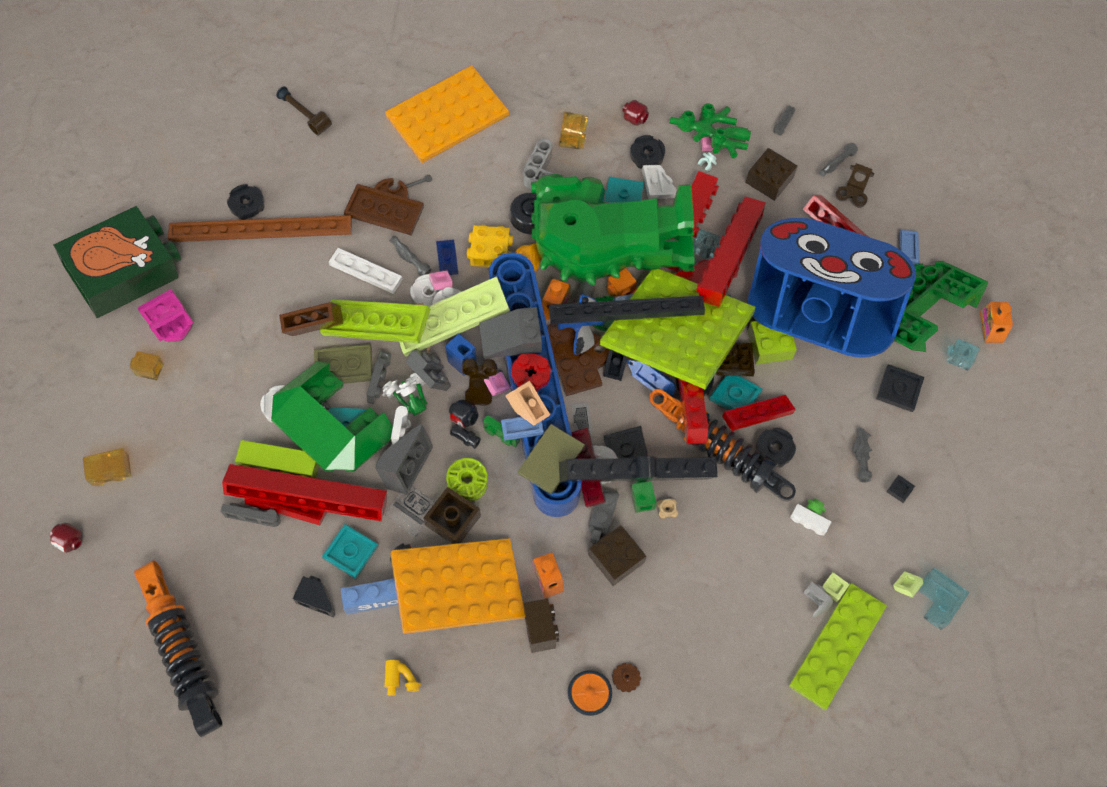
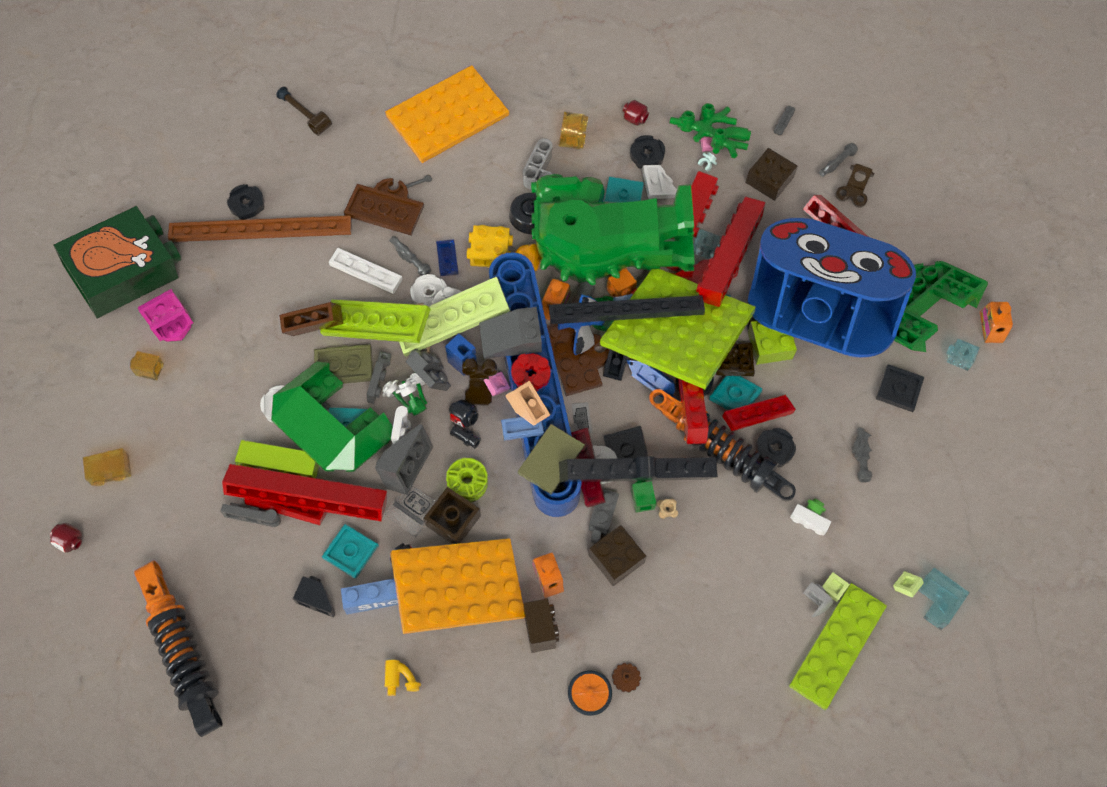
(440, 280): bright pink plate -> none
(494, 427): green plate -> none
(900, 489): black plate -> none
(910, 244): medium blue tile -> none

